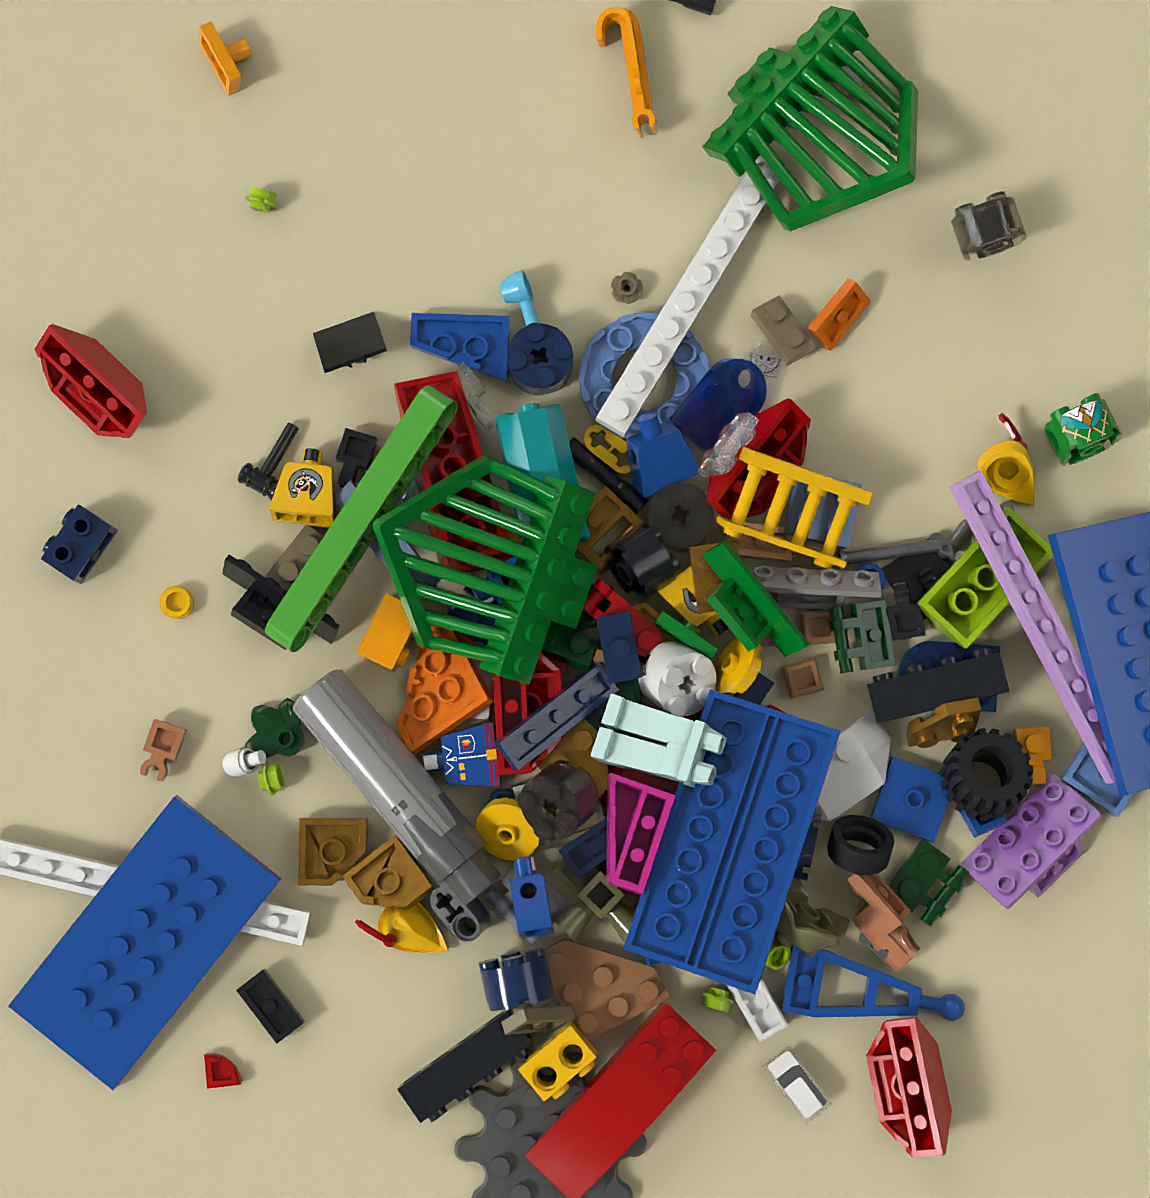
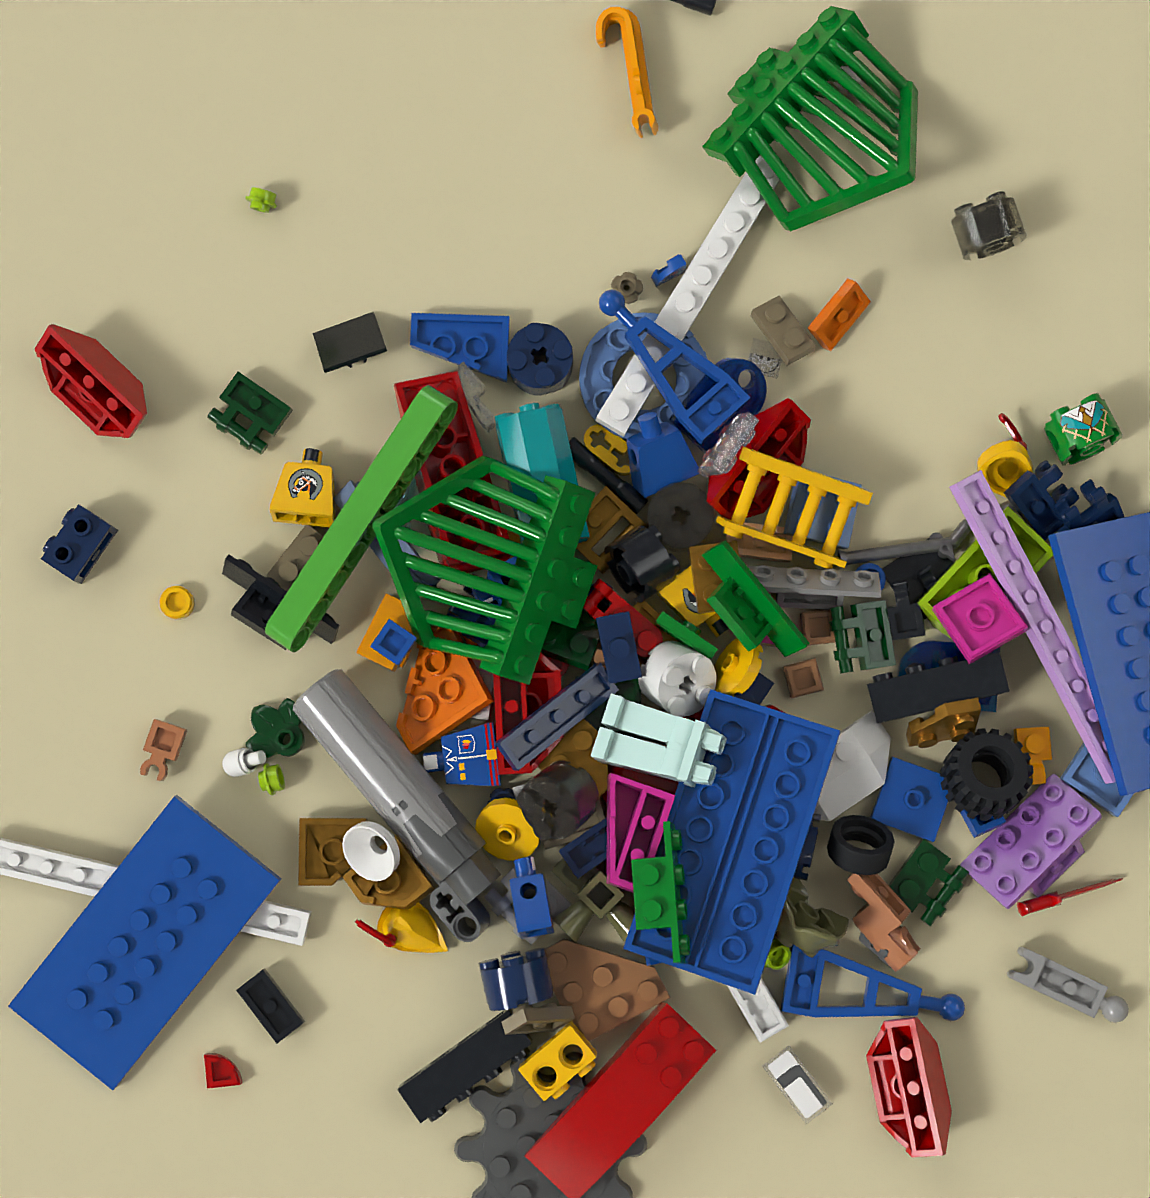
(223, 57): light orange tile -> none
(256, 405): none -> dark green plate
(262, 479): black piece -> none
(355, 452): black plate -> none
(366, 856): none -> white piece
(393, 642): none -> blue plate
(518, 290): medium azure bar -> none
(658, 893): none -> green bracket
(675, 267): none -> blue tile
(713, 407): none -> blue plate
(717, 1000): lime plate -> none
(979, 618): none -> dark pink plate
(1035, 503): none -> dark blue plate
(1053, 899): none -> red sword
(1068, 987): none -> light grey plate
(1103, 508): none -> dark blue plate

